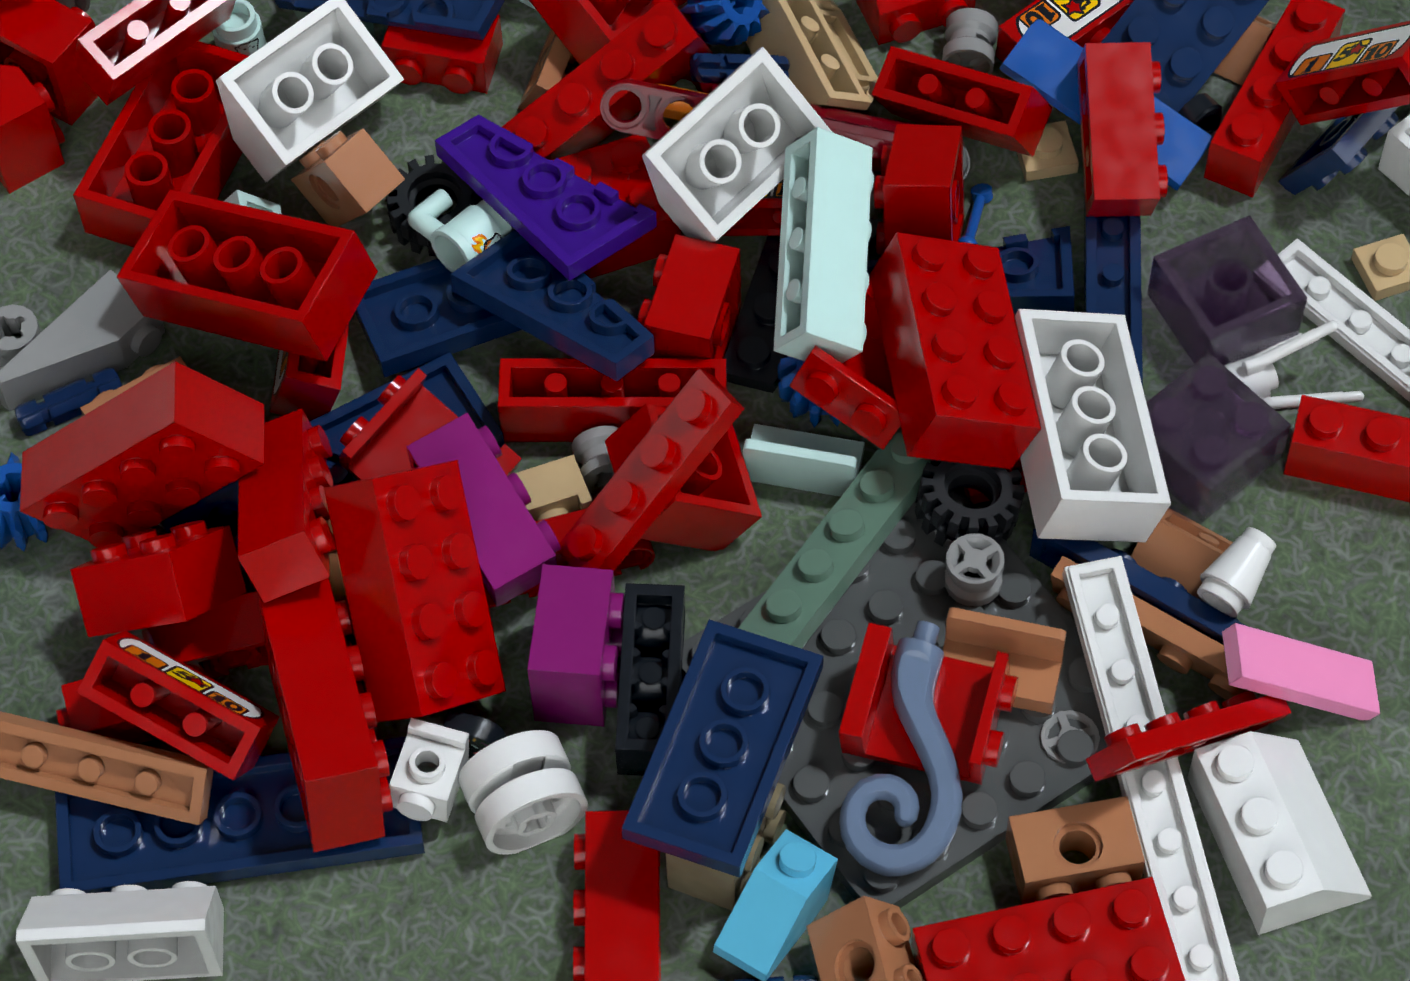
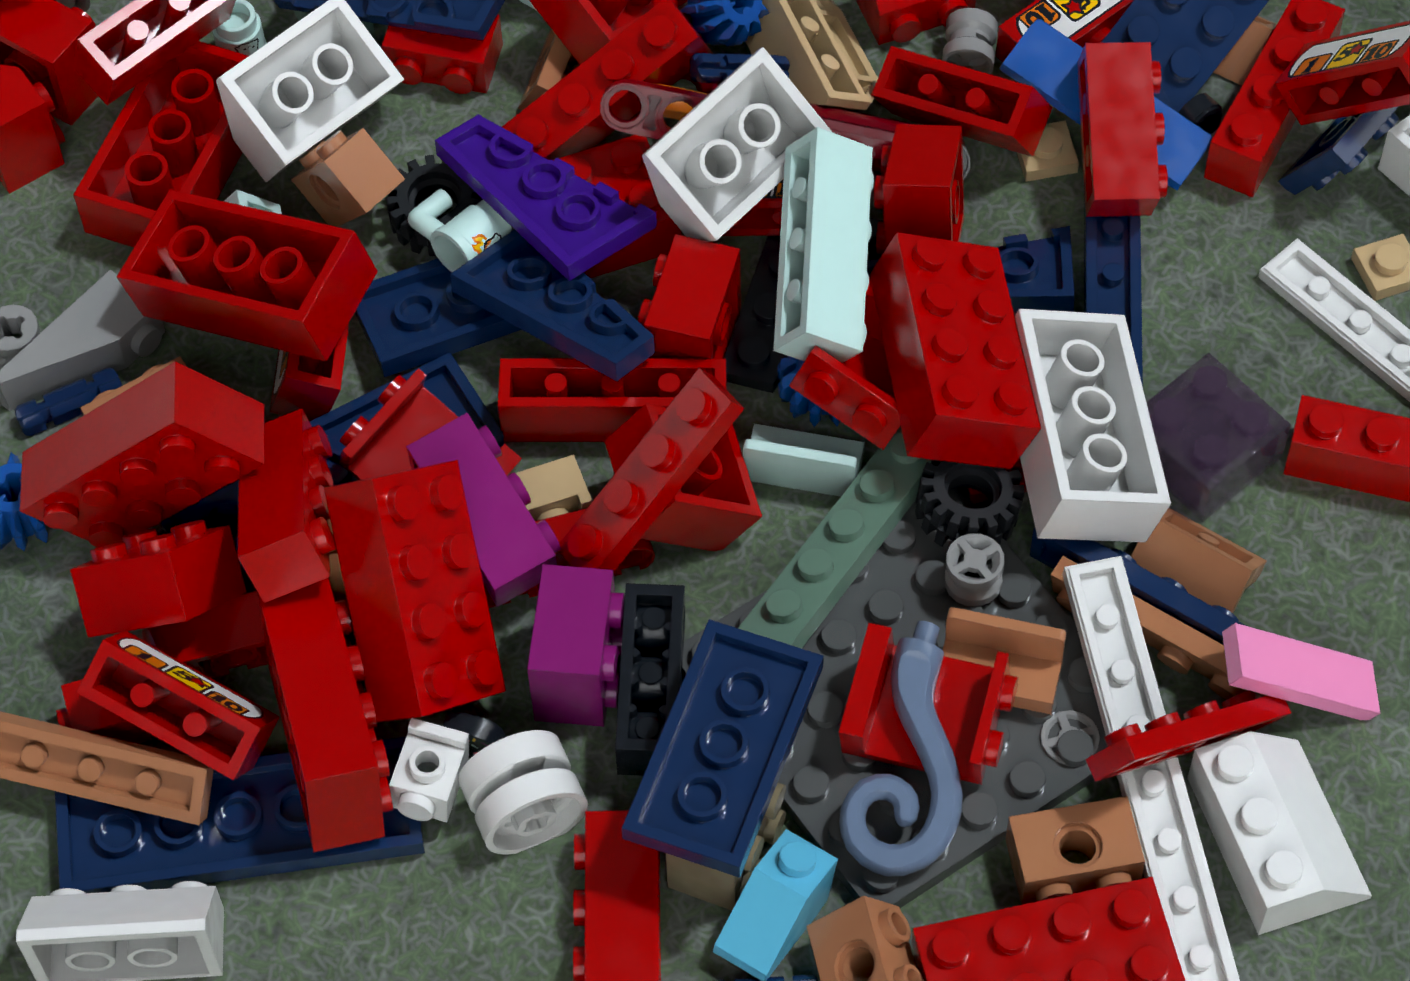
(592, 453): light grey wheel -> none
(980, 195): blue hinge -> none
(1226, 293): clear purple brick -> none
(1237, 573): white cone -> none
(1261, 377): white plant -> none

